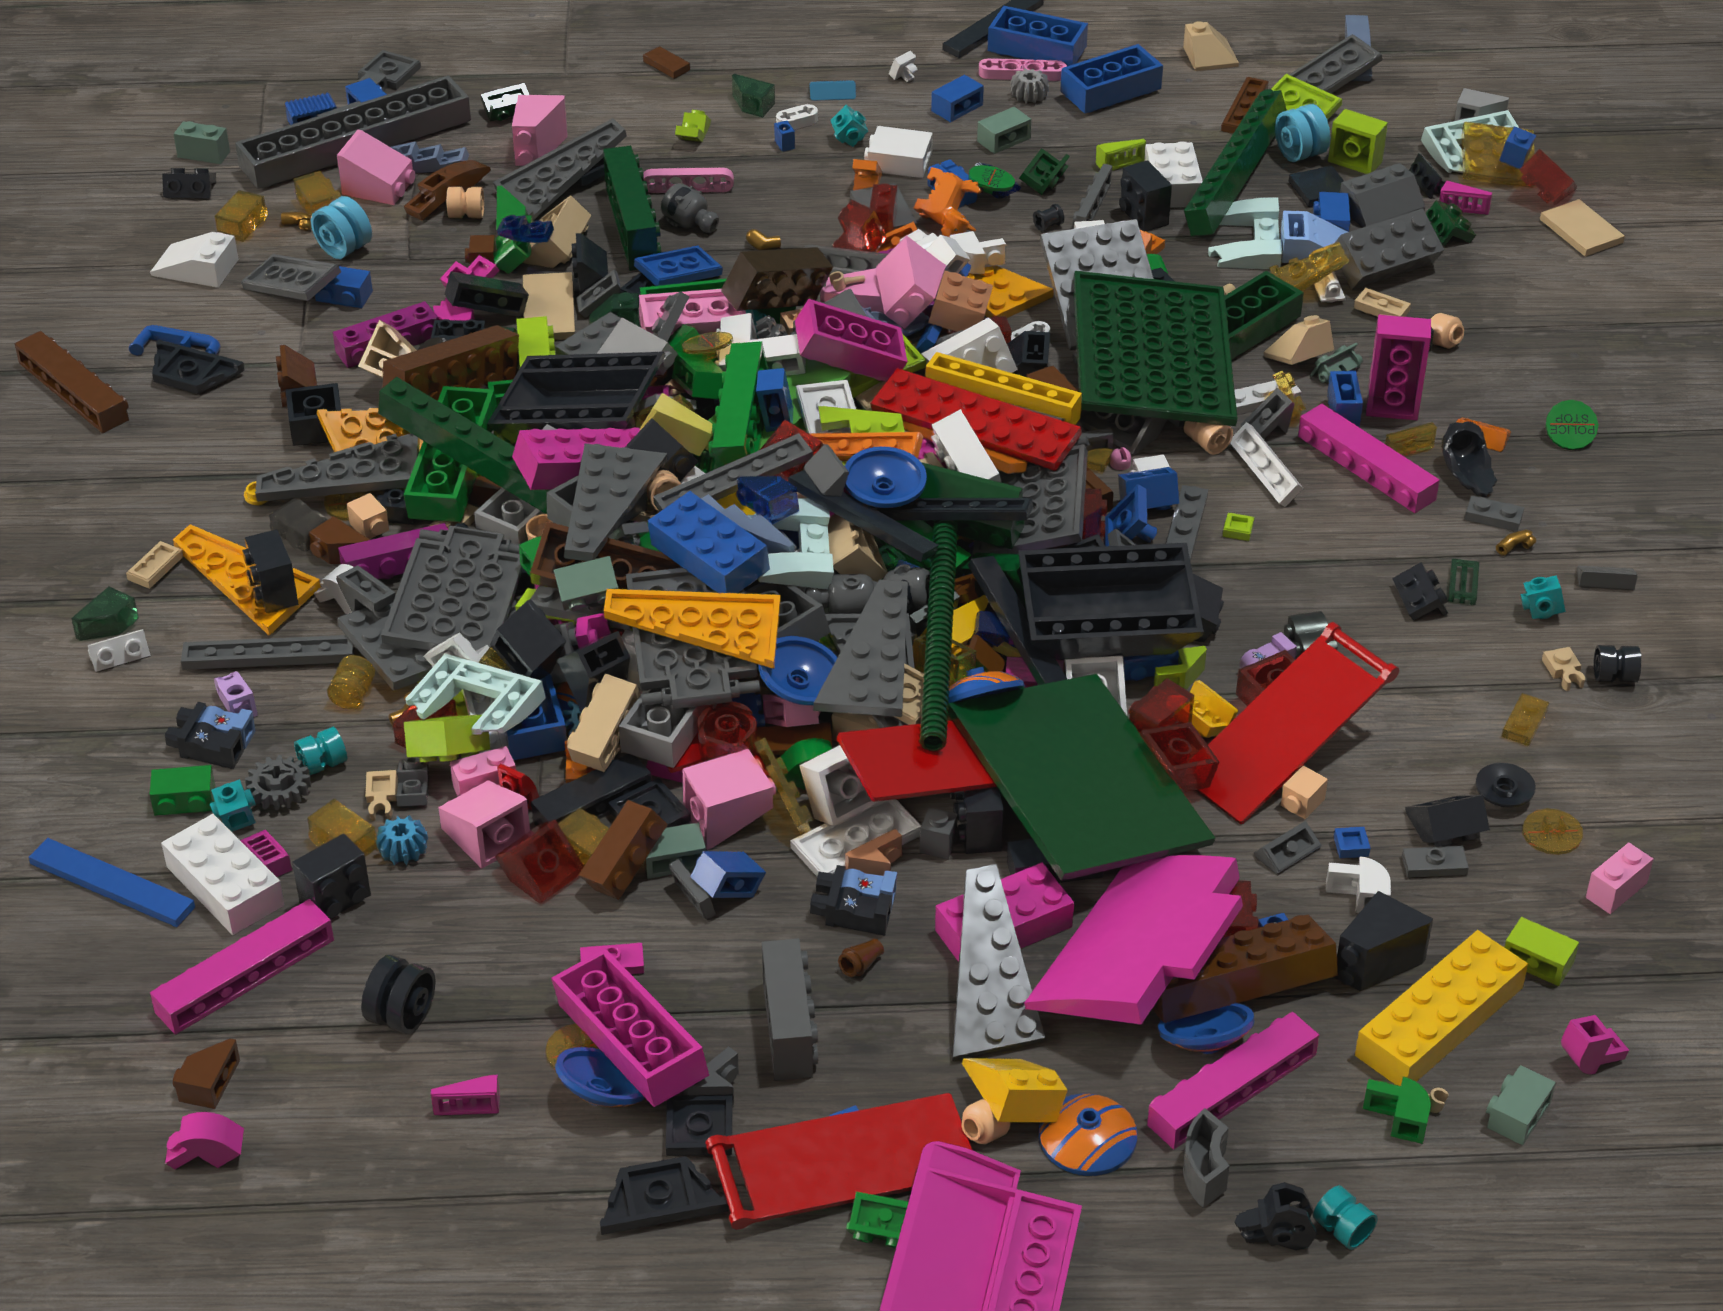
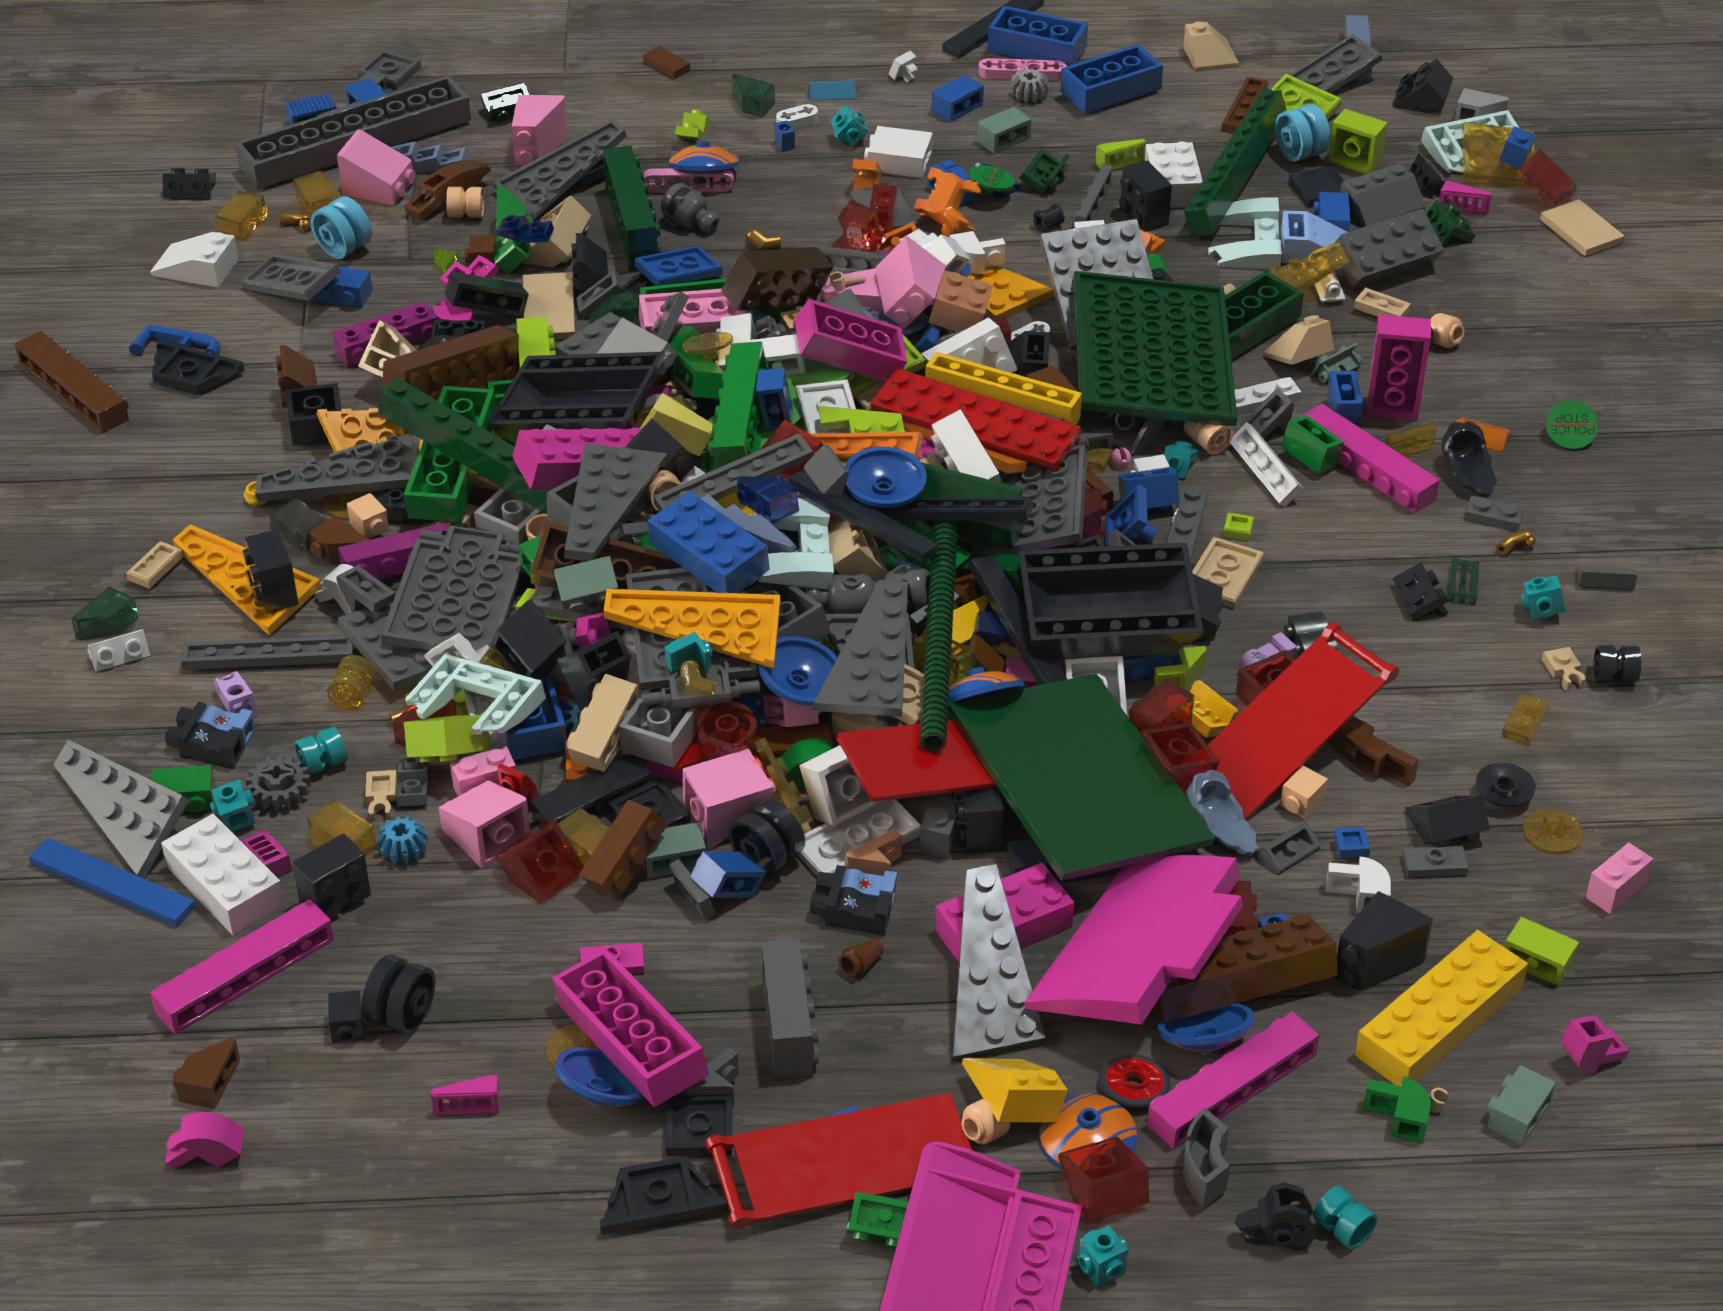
(124, 804): none -> wing
(201, 142): sand green brick -> none
(345, 1016): none -> black brick
(445, 258): none -> clear neon green tile
(688, 649): none -> teal bracket
(693, 680): none -> clear yellow arm
(704, 158): none -> dish
(767, 835): none -> black wheel
(1103, 1255): none -> teal brick
(1105, 1177): none -> clear red slope
(1117, 1088): none -> red wheel
(1180, 456): none -> teal bracket
(1220, 811): none -> sand blue hair
(1229, 567): none -> tan tile
(1286, 383): clear yellow piece -> none
(1312, 444): none -> green brick
(1373, 755): none -> reddish brown slope
(1424, 88): none -> black slope

